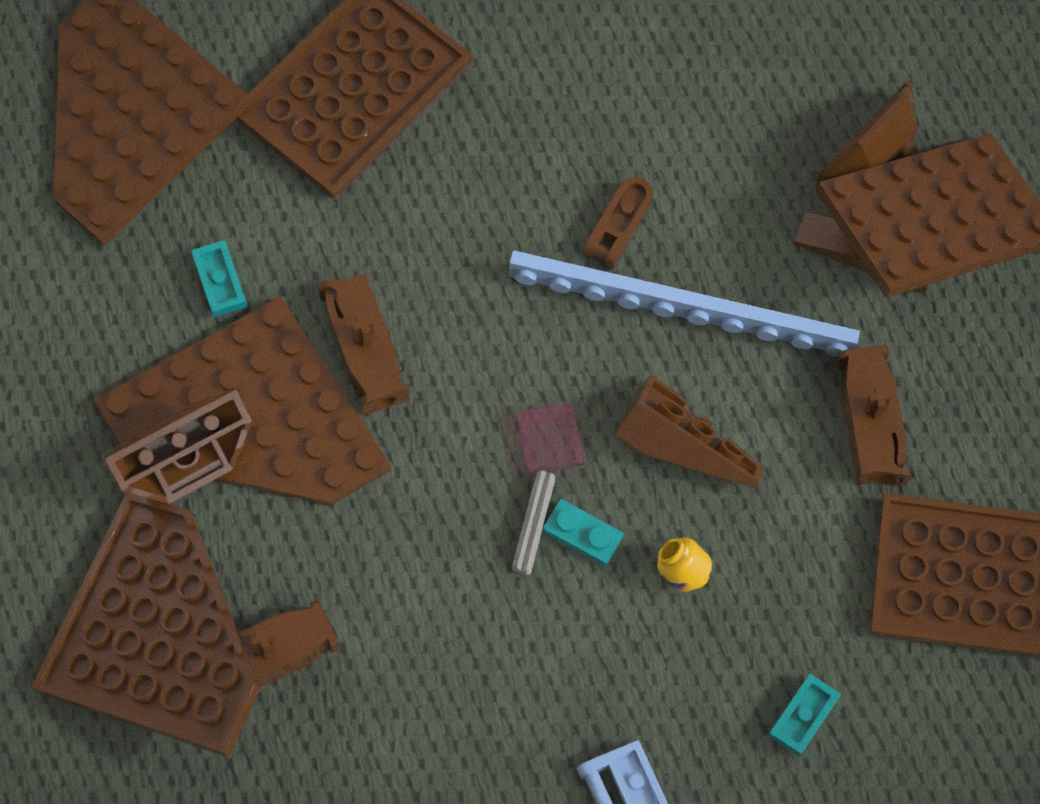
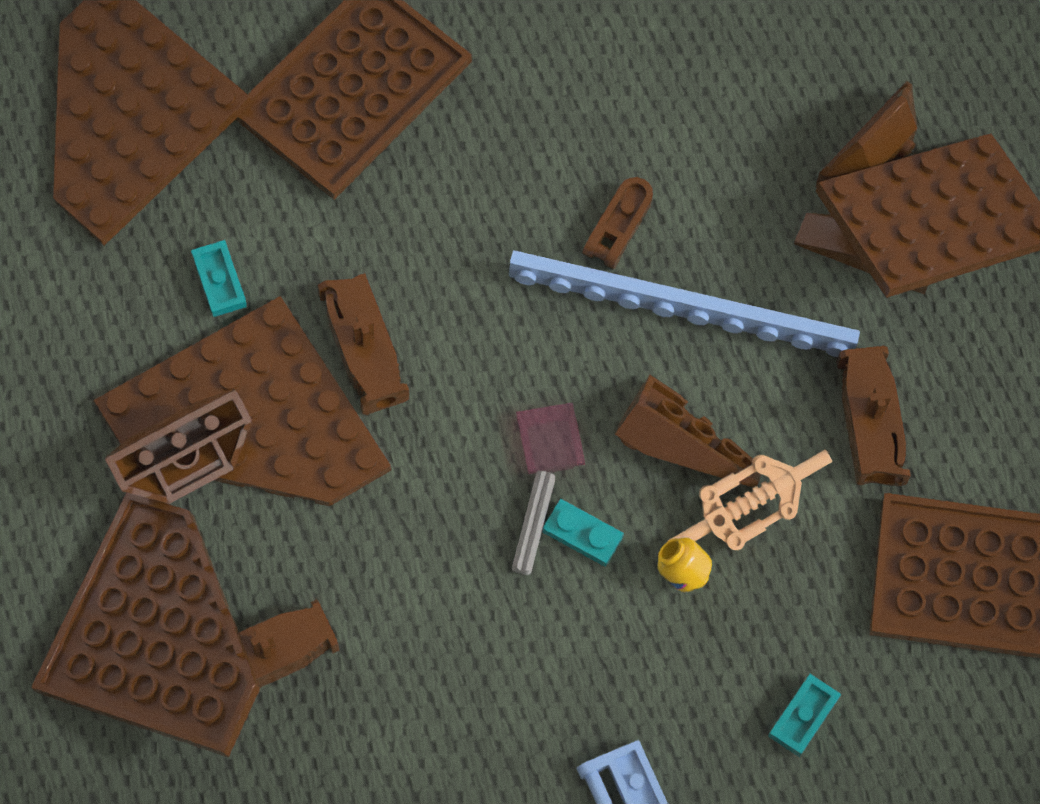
(783, 481): none -> light nougat bar

